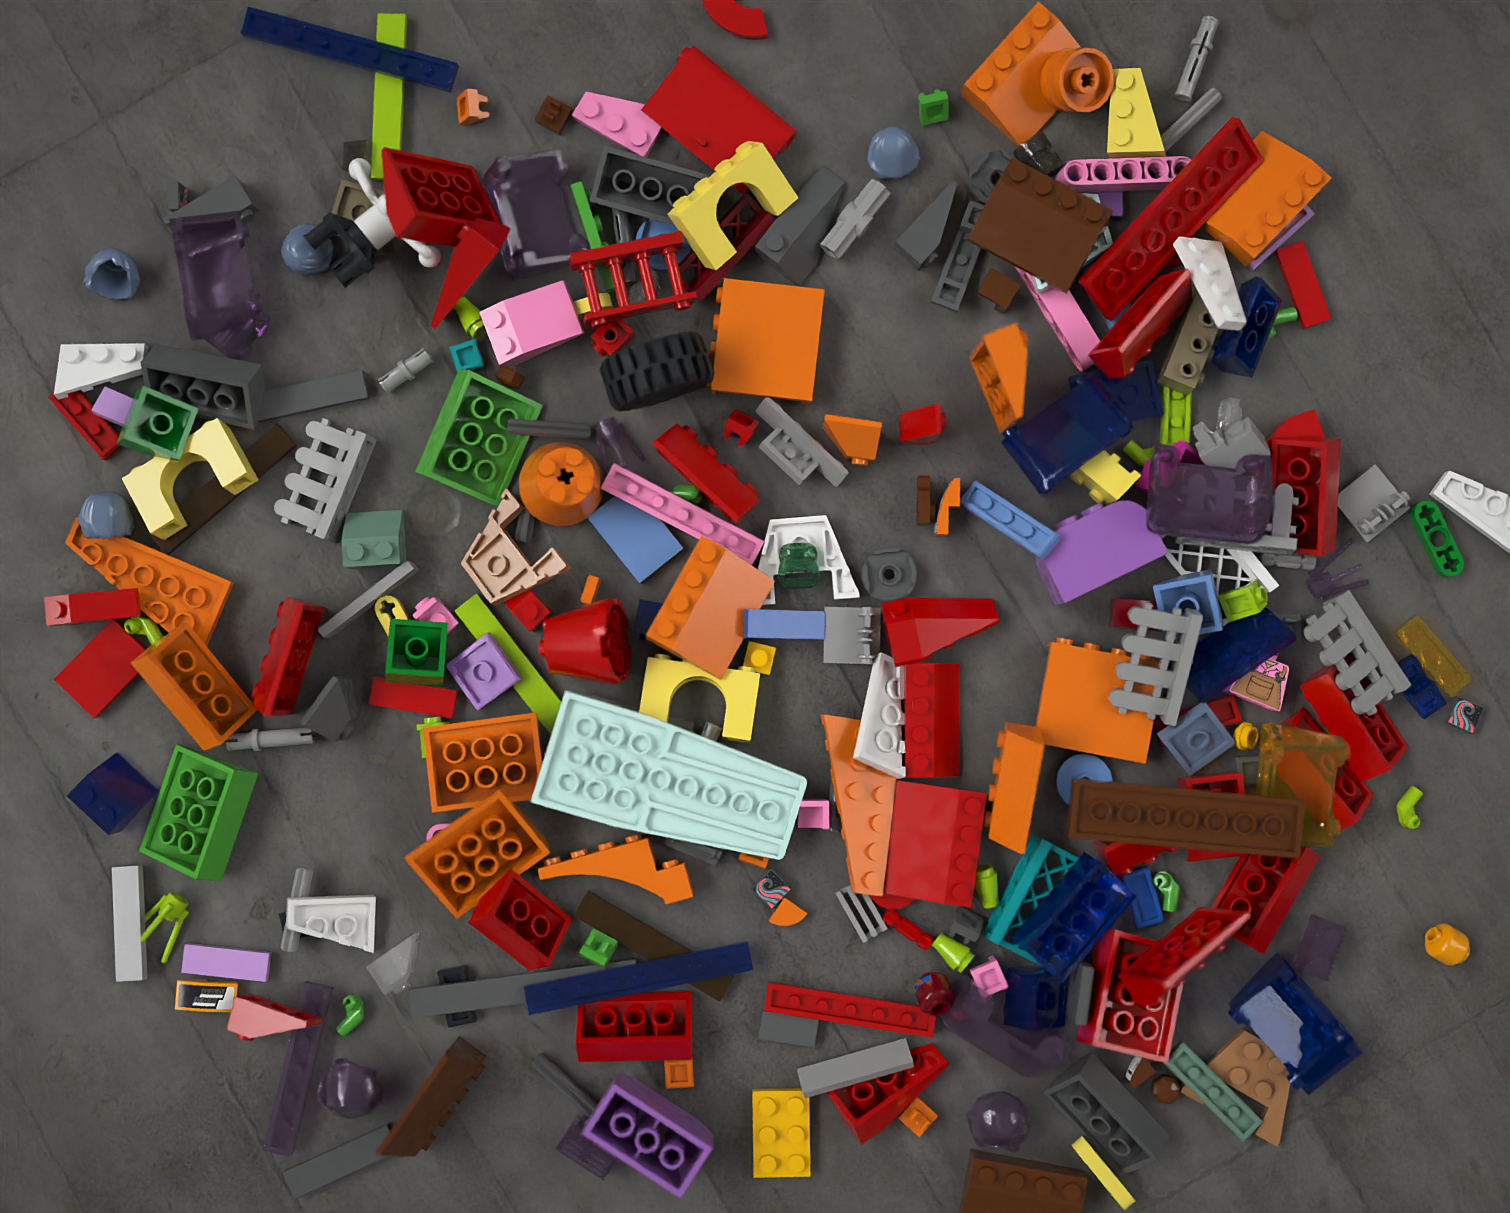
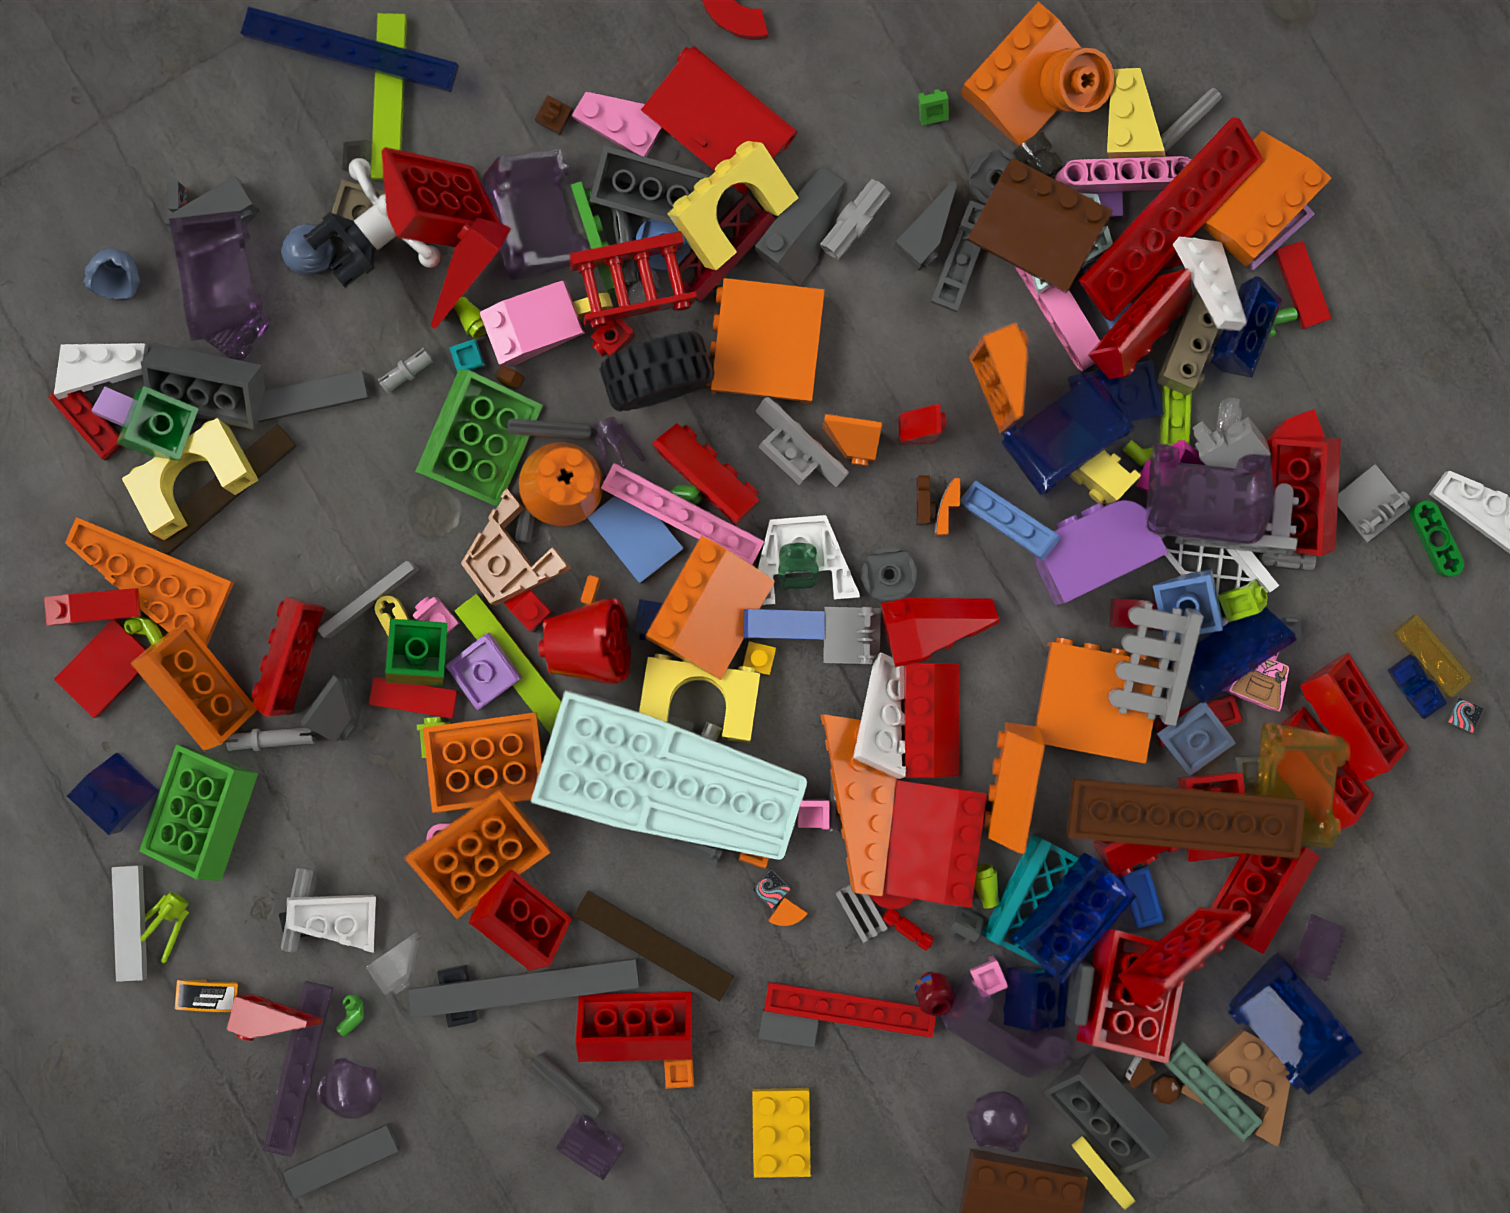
(106, 516): sand blue hair -> none
(226, 962): lavender tile -> none
(340, 487): light grey fence -> none
(374, 539): sand green slope -> none
(433, 1101): reddish brown slope -> none
(468, 107): orange tile -> none
(598, 948): bright green tile -> none
(629, 862): orange arch -> none
(638, 977): clear blue tile -> none
(649, 1133): medium lavender brick -> none
(740, 424): red tile -> none
(855, 1068): light grey tile -> none
(876, 1102): red wedge -> none
(892, 153): sand blue hair -> none
(918, 1116): orange tile -> none
(953, 952): lime cone -> none
(998, 289): reddish brown panel -> none
(1077, 767): medium blue plate -> none
(1169, 888): bright green arm -> none
(1207, 30): light grey pin -> none
(1246, 736): yellow plate -> none
(1321, 584): clear purple plant -> none
(1363, 641): light grey fence -> none
(1405, 808): lime arm -> none
(1447, 944): light orange head -> none

